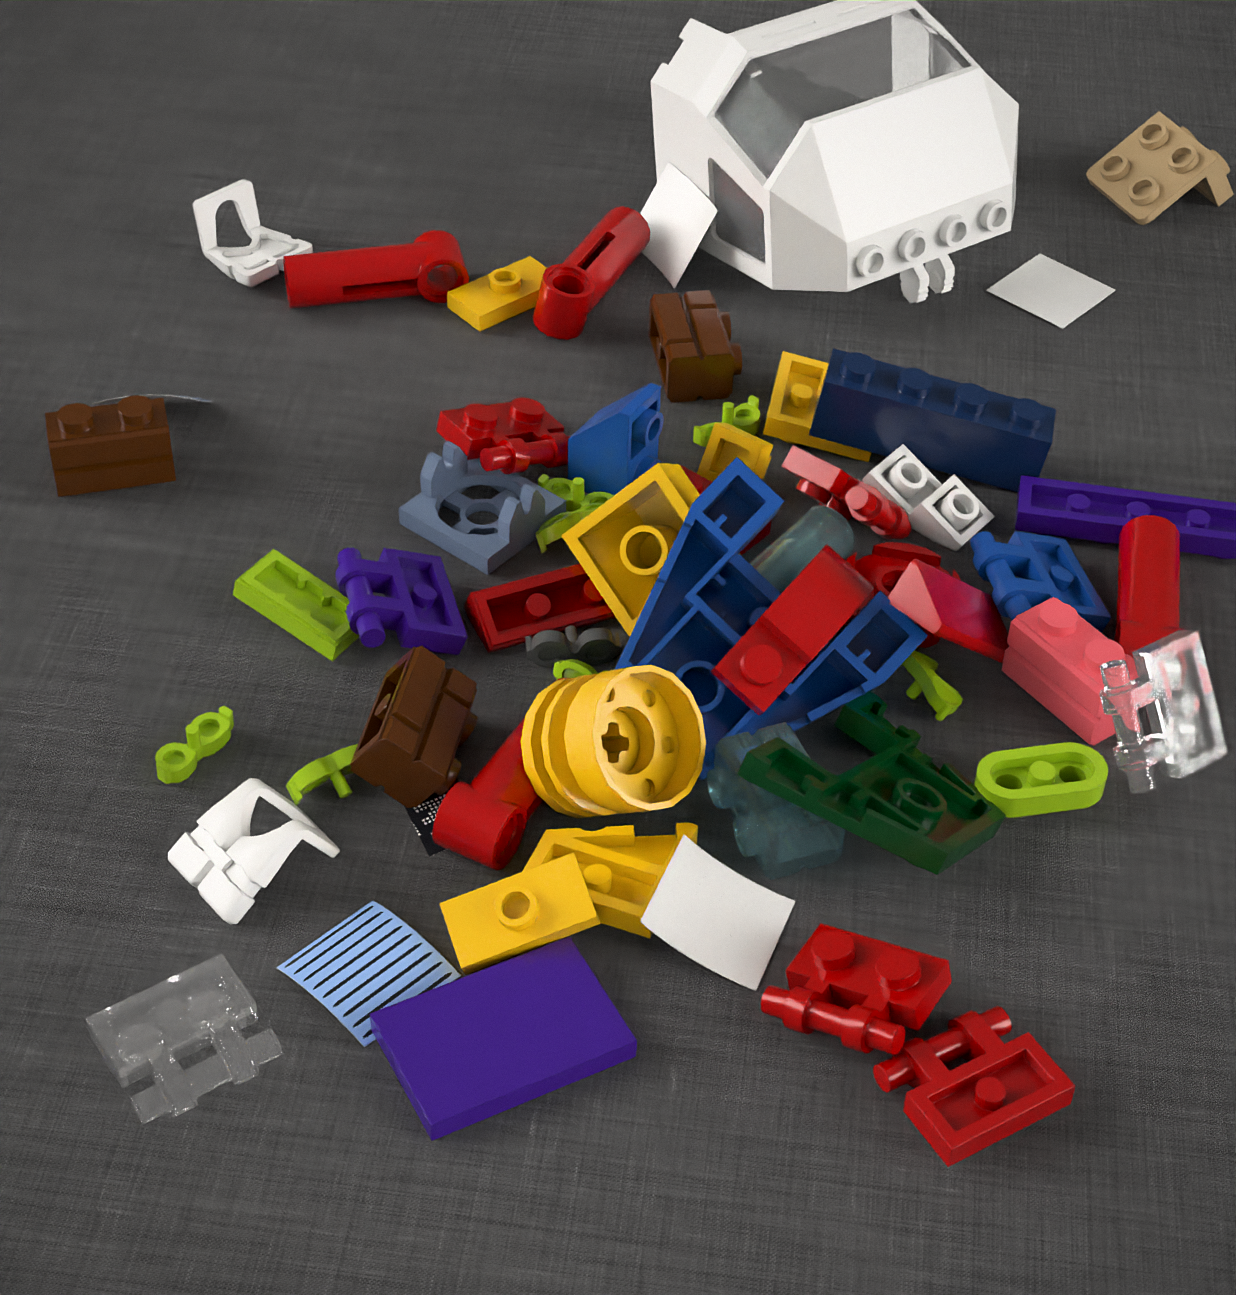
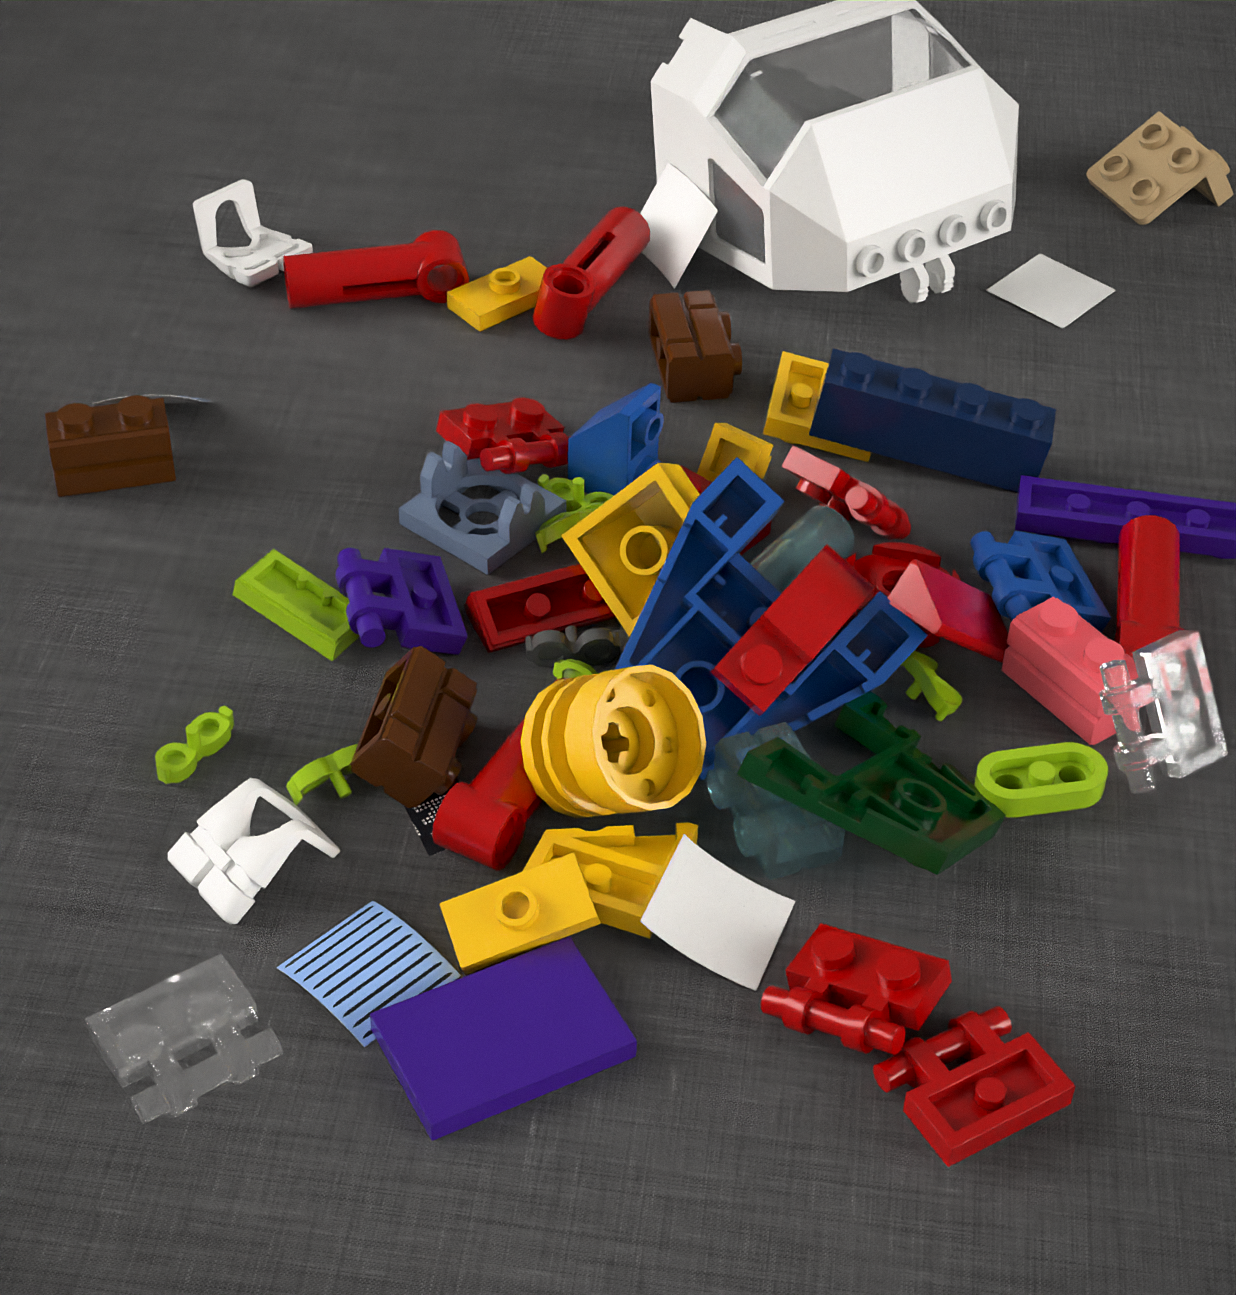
(744, 416): lime piece -> none
(938, 511): white slope -> none

